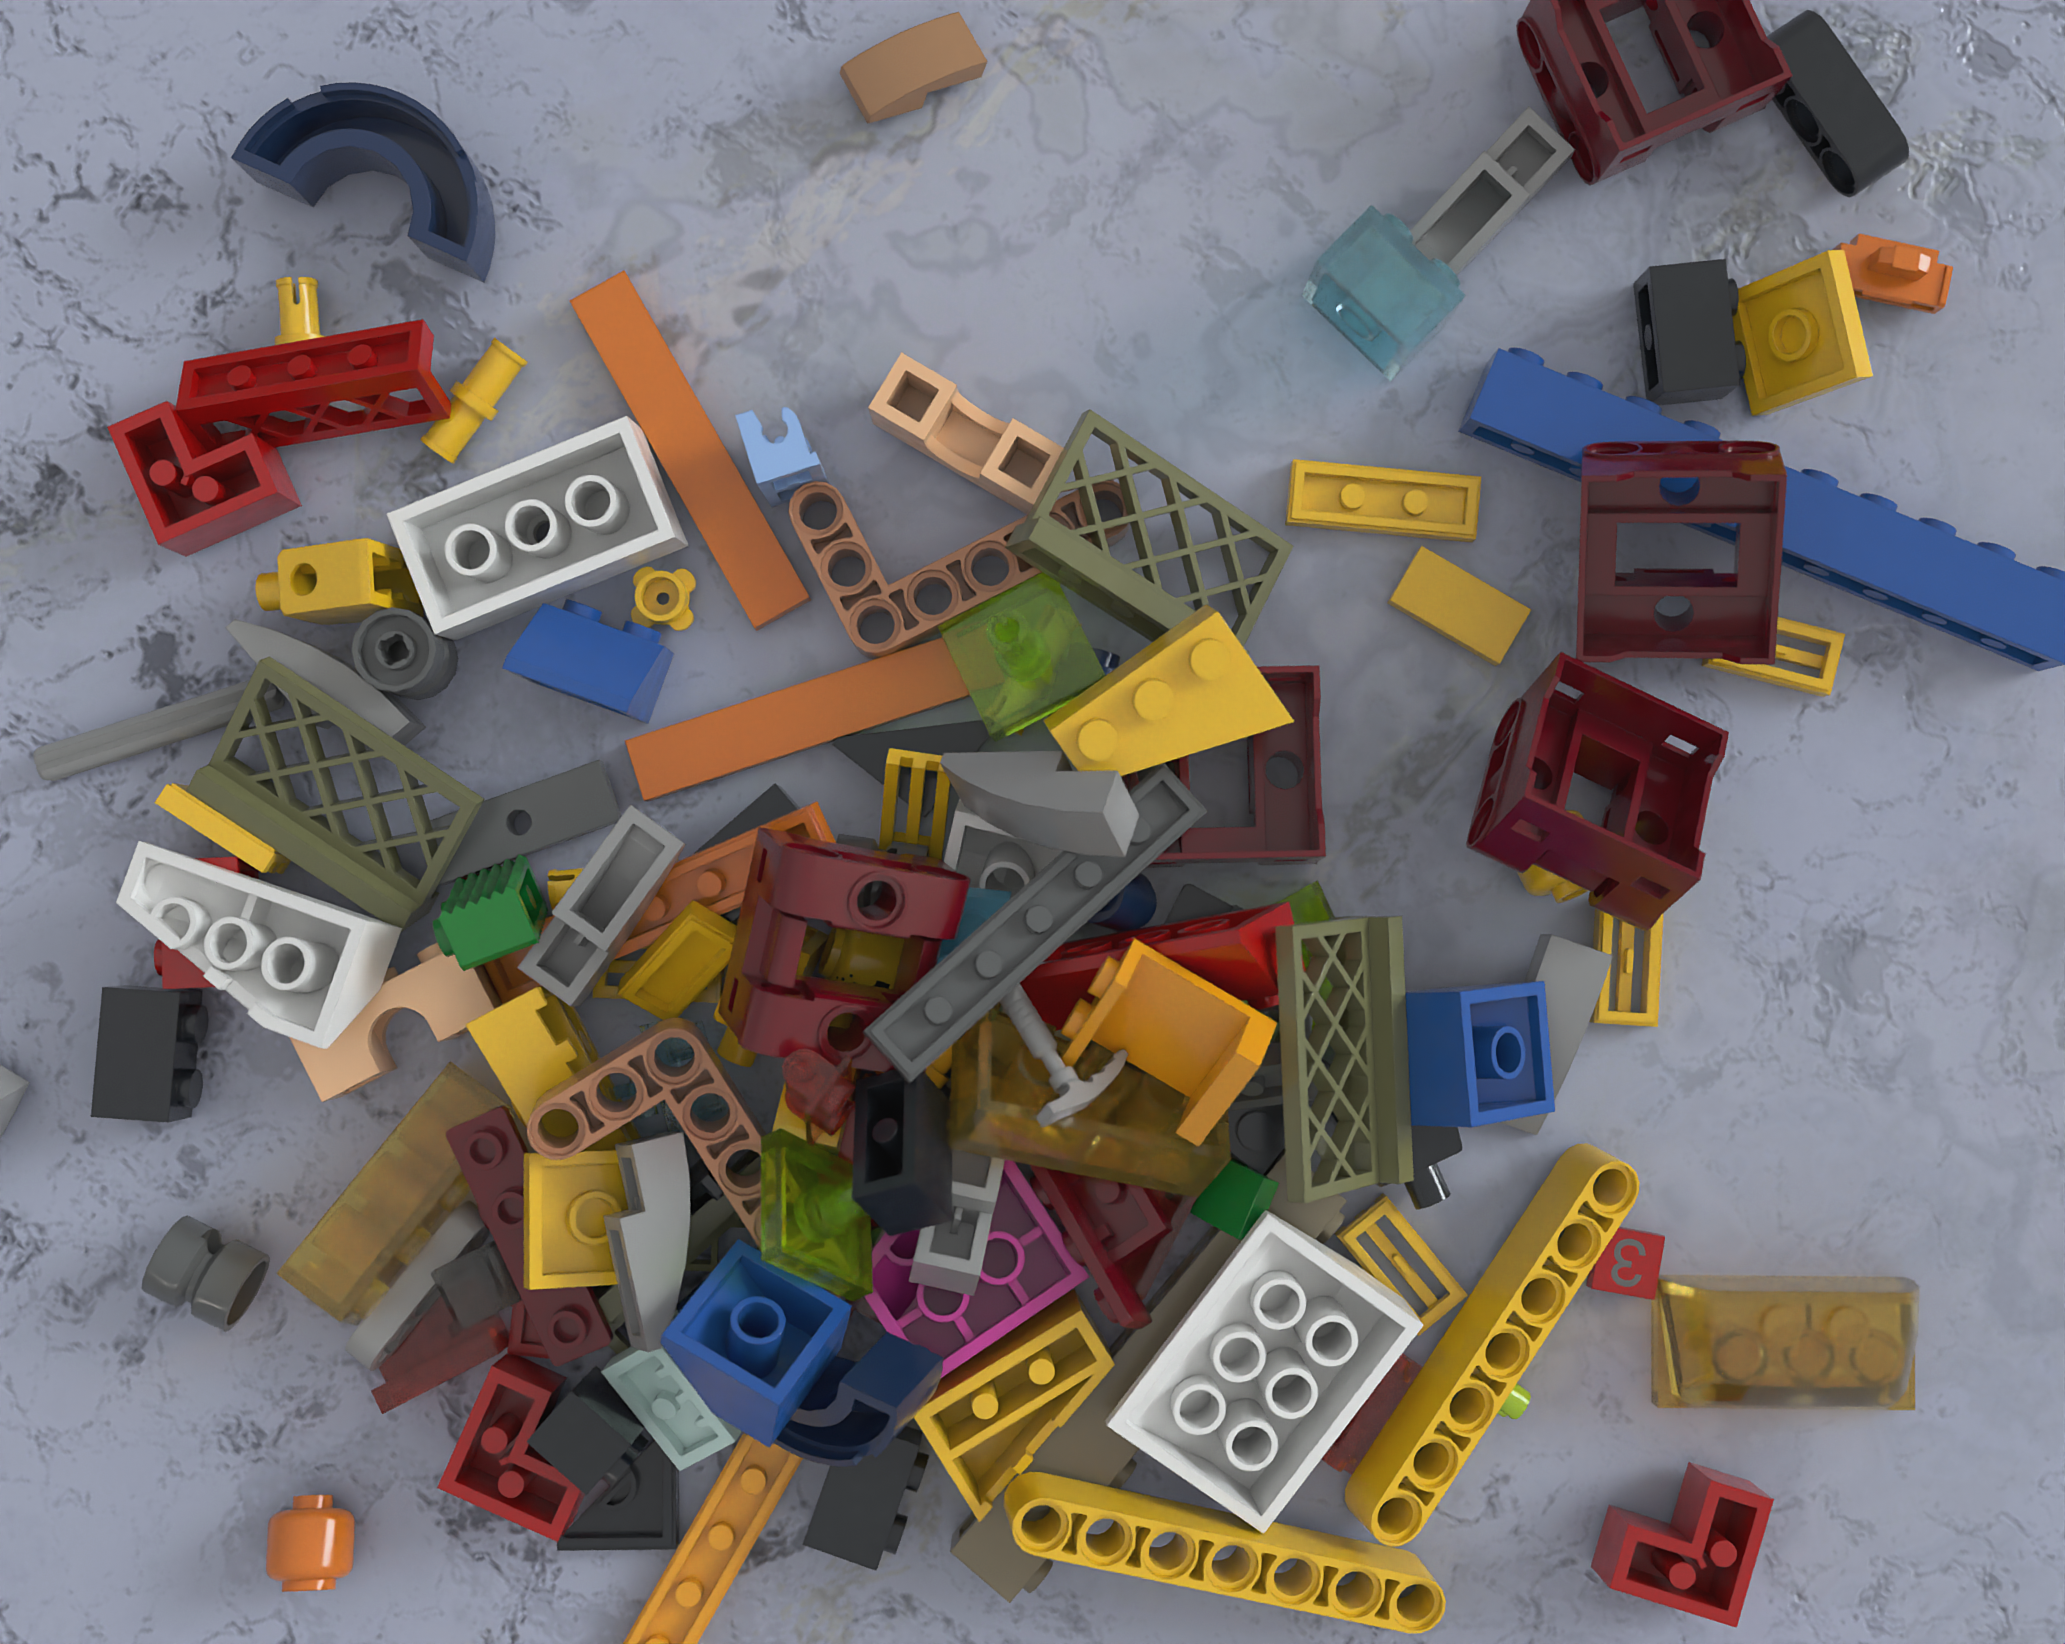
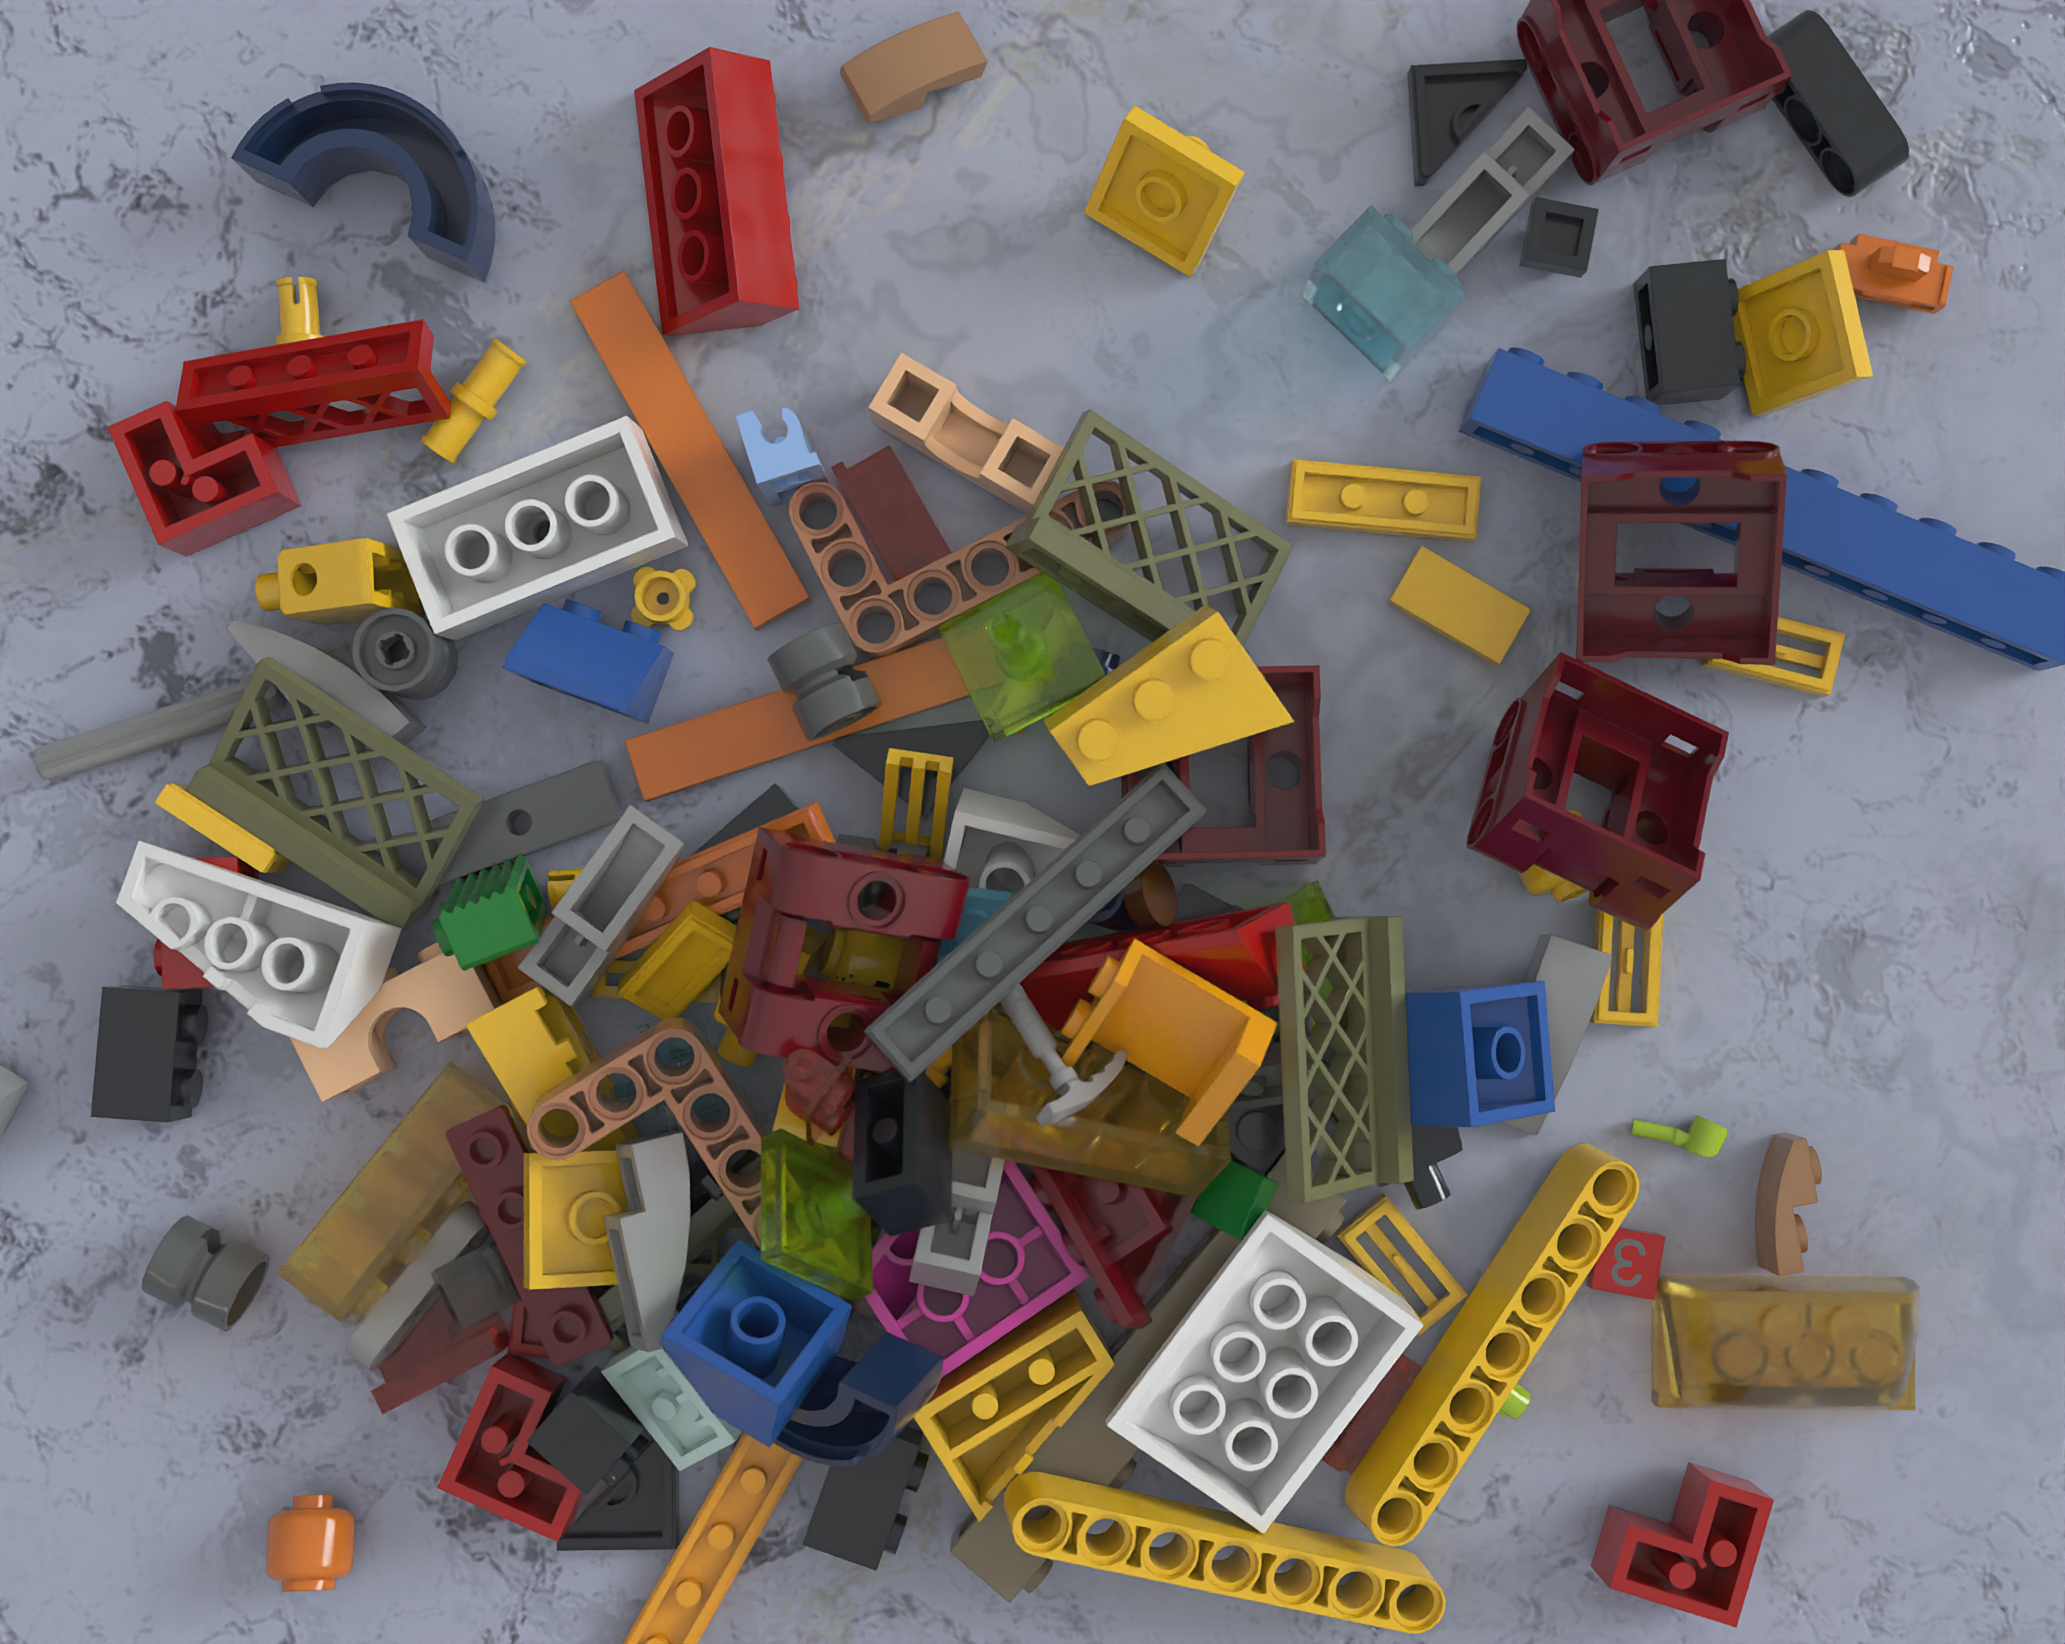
(716, 194): none -> red slope
(823, 679): none -> dark grey wheel
(891, 513): none -> clear red panel
(1045, 800): light grey slope -> none
(1151, 898): none -> reddish brown tile
(1163, 191): none -> yellow tile
(1450, 103): none -> black tile
(1559, 237): none -> black tile
(1702, 1139): none -> lime hand
(1785, 1182): none -> medium nougat slope

